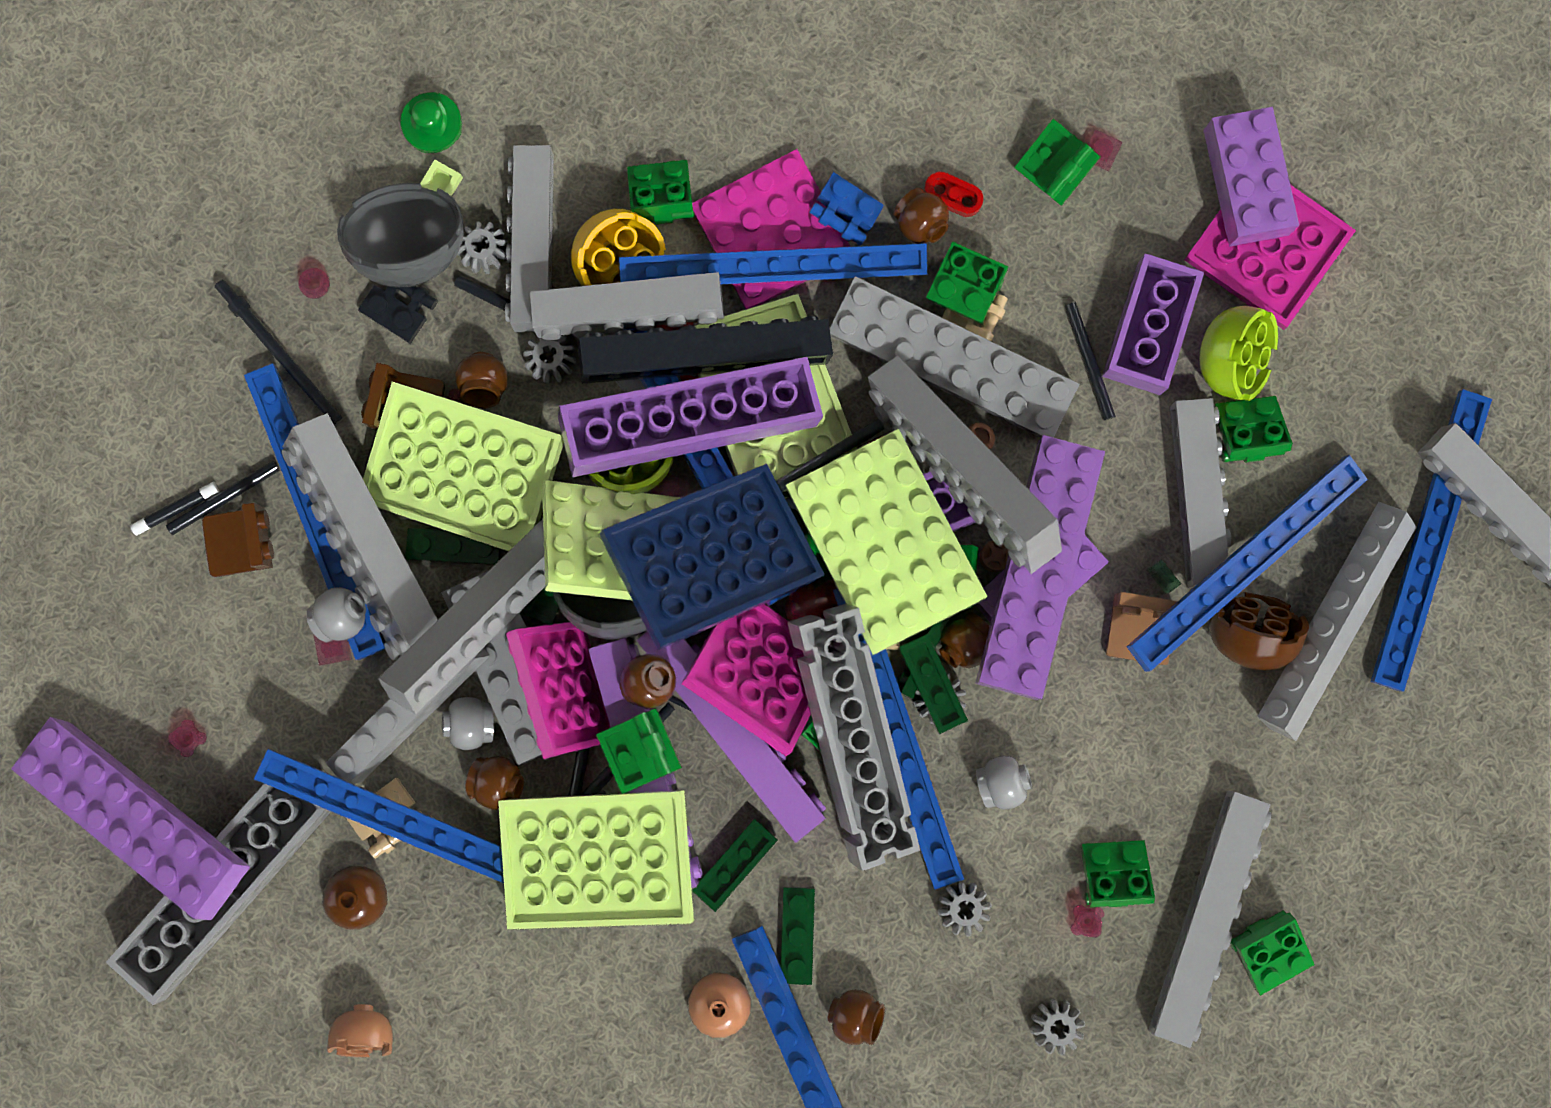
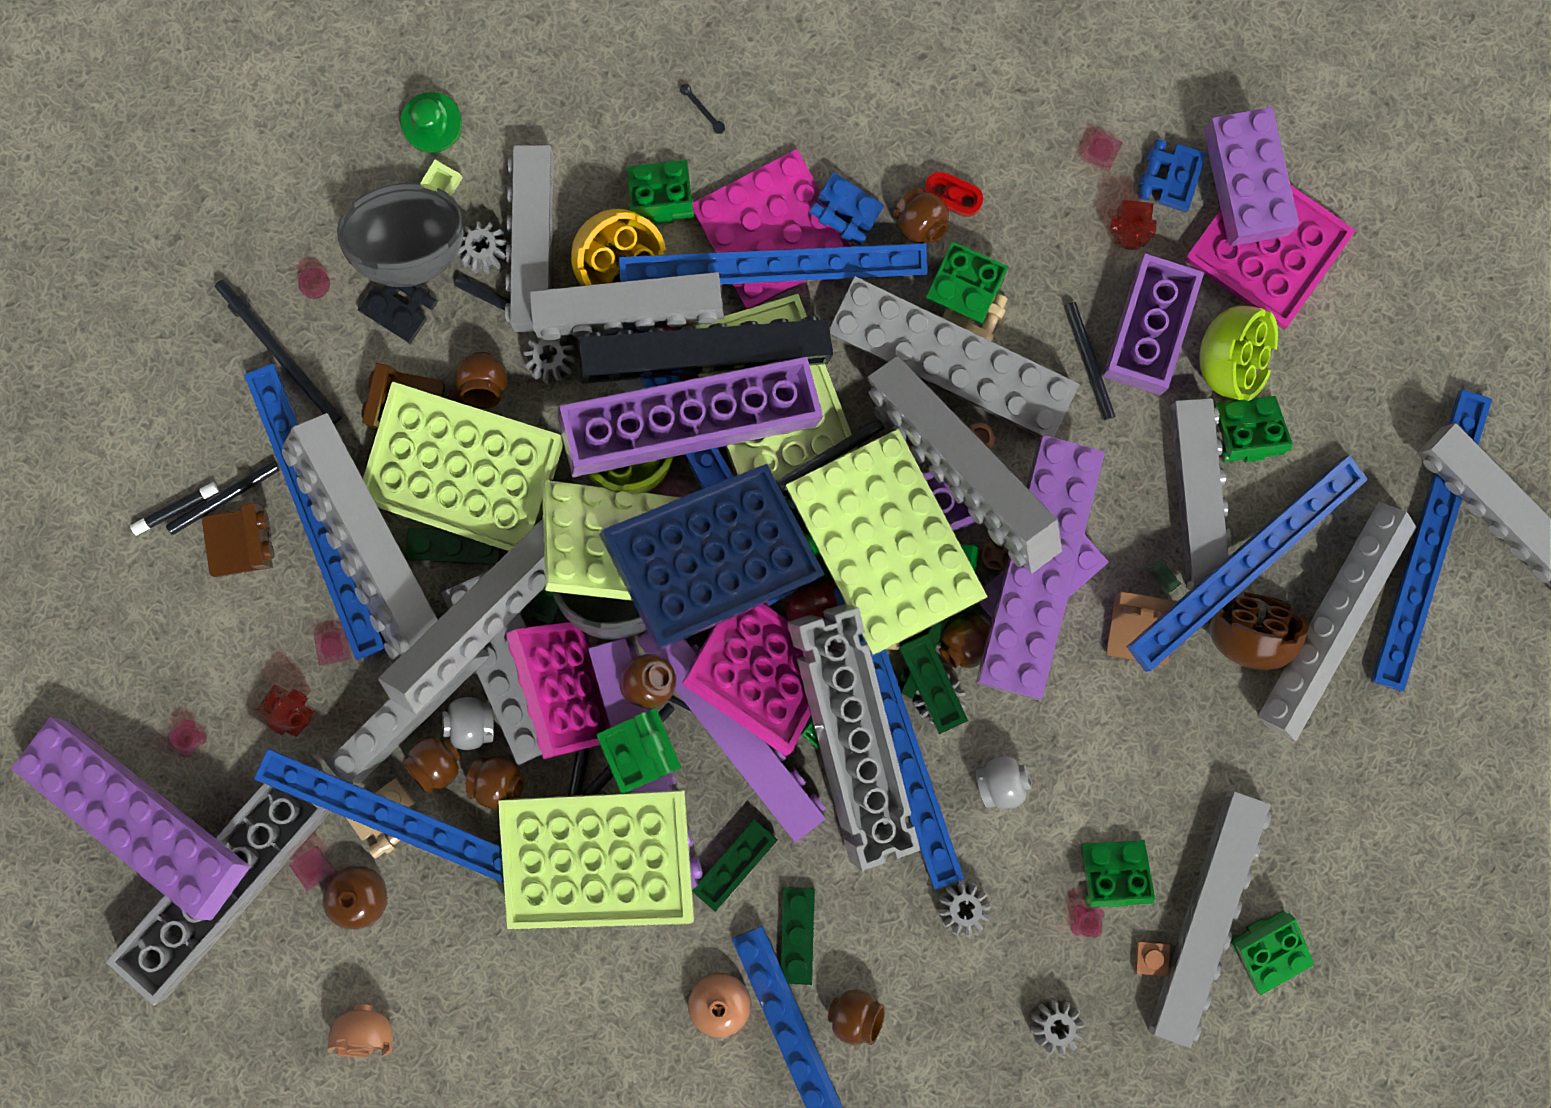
(285, 710): none -> clear red brick
(312, 868): none -> clear pink plate
(336, 615): light grey piece -> none
(432, 763): none -> reddish brown piece
(718, 127): none -> black hinge
(1057, 162): green plate -> none
(1133, 224): none -> clear red brick
(1152, 958): none -> nougat plate
(1180, 179): none -> blue plate

